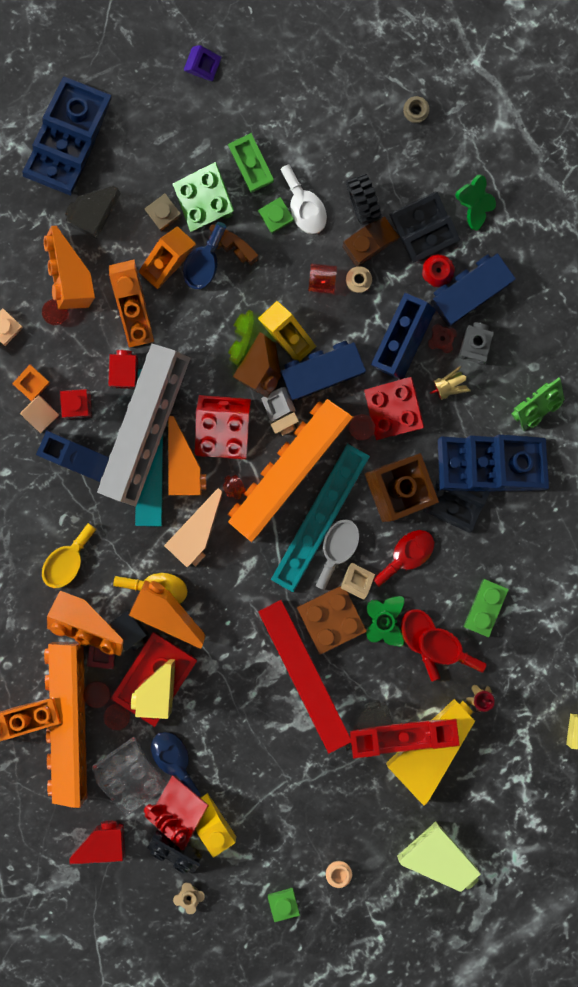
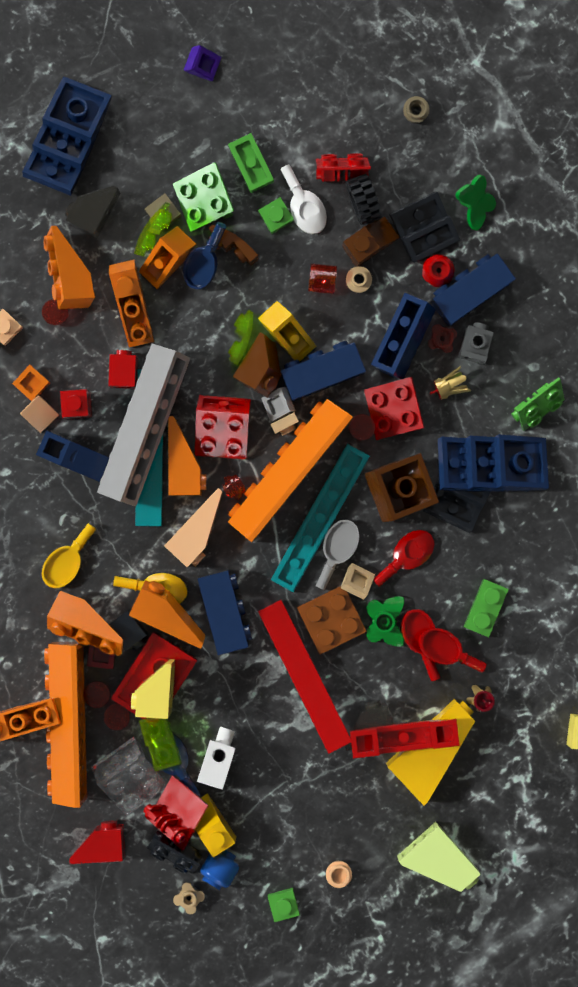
(156, 224): none -> clear neon green slope
(160, 742): none -> clear neon green slope
(213, 772): none -> white torso
(220, 870): none -> blue head
(225, 612): none -> dark blue brick
(329, 163): none -> red hinge

